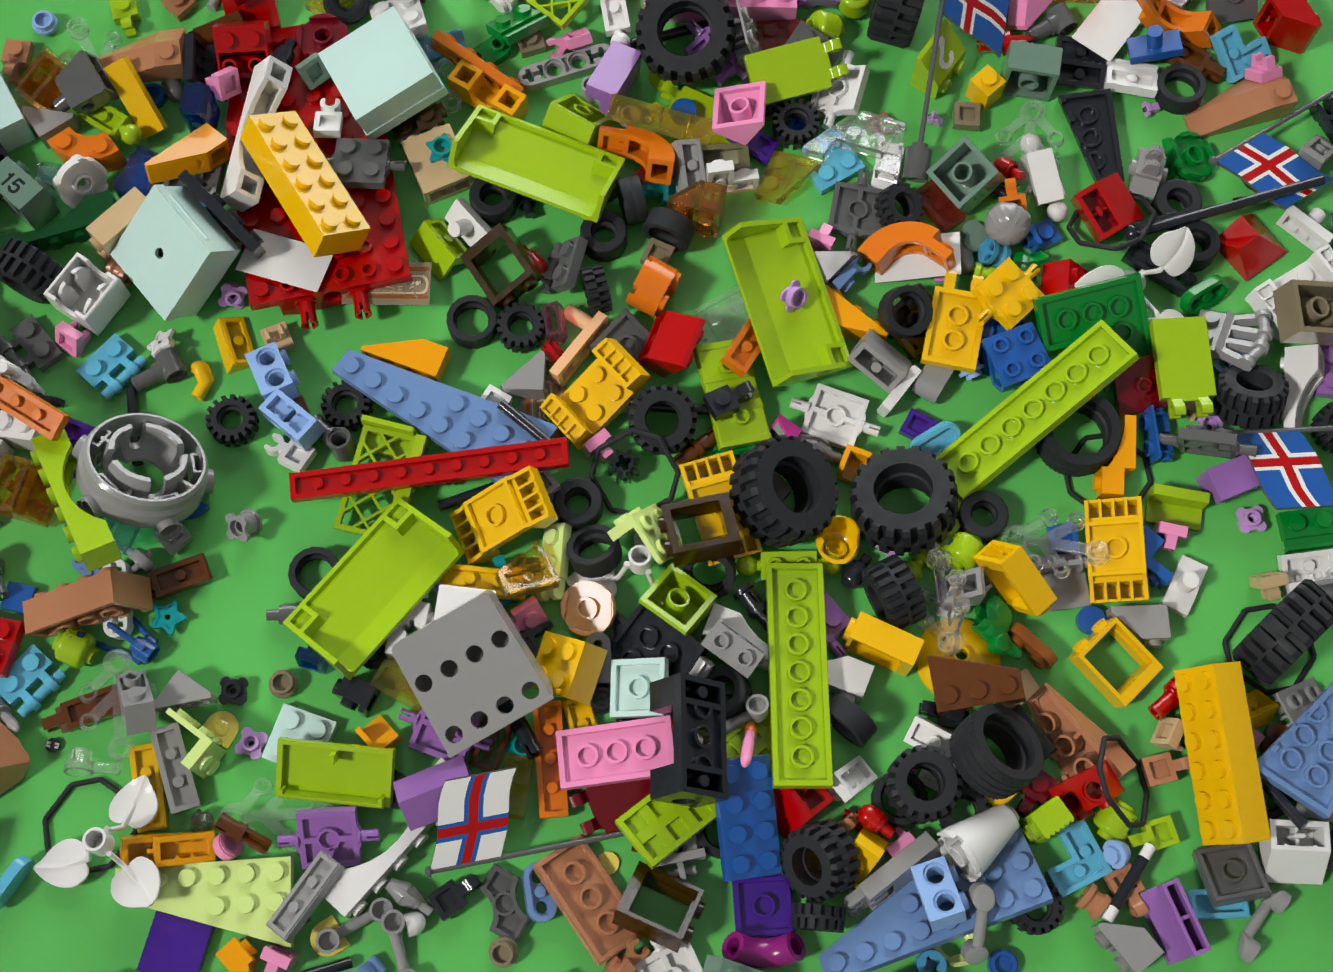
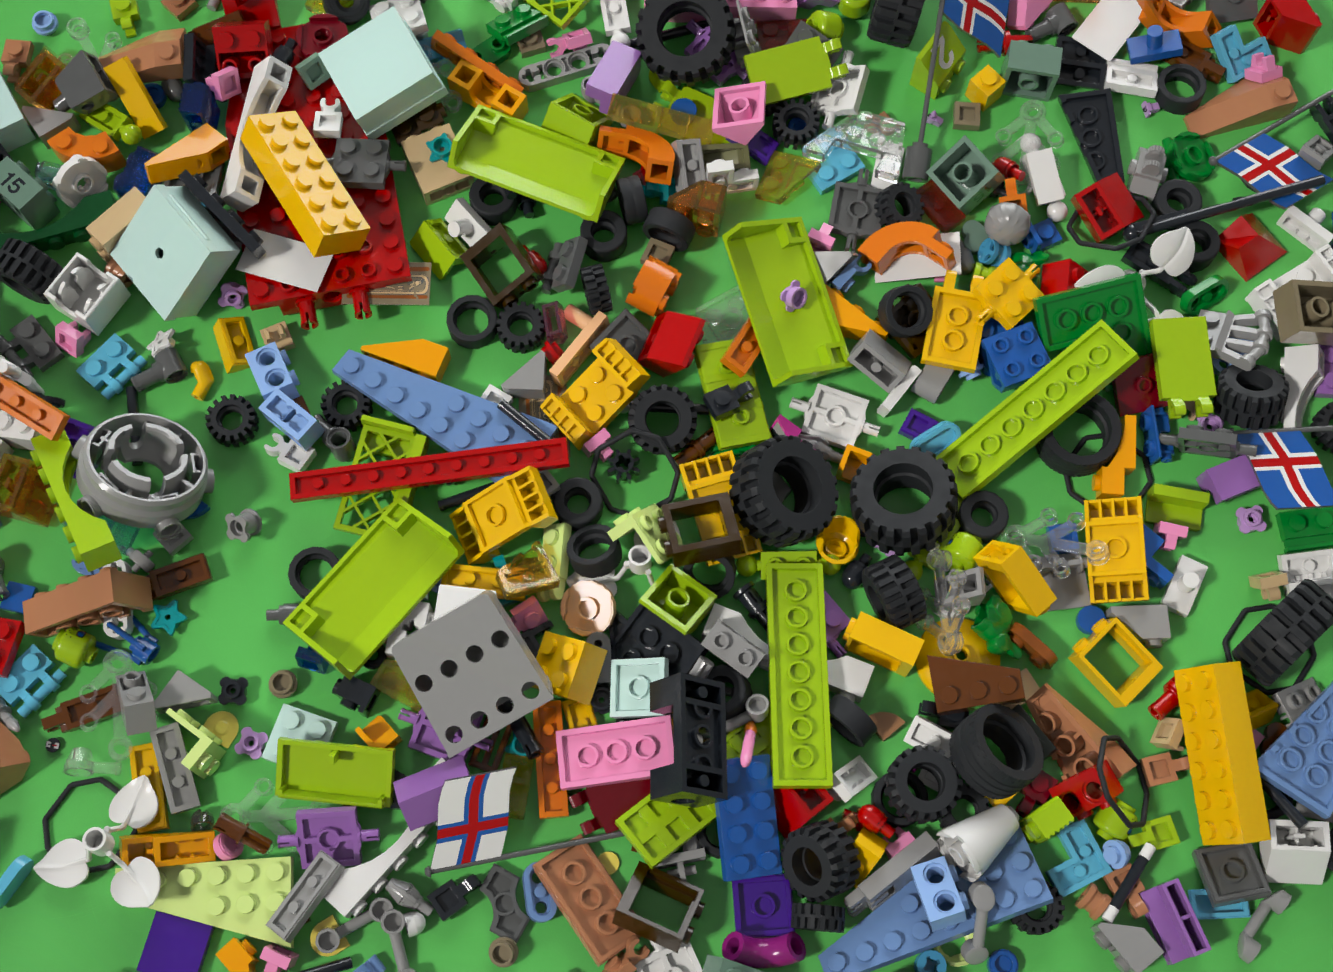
(886, 724): none -> medium nougat tile

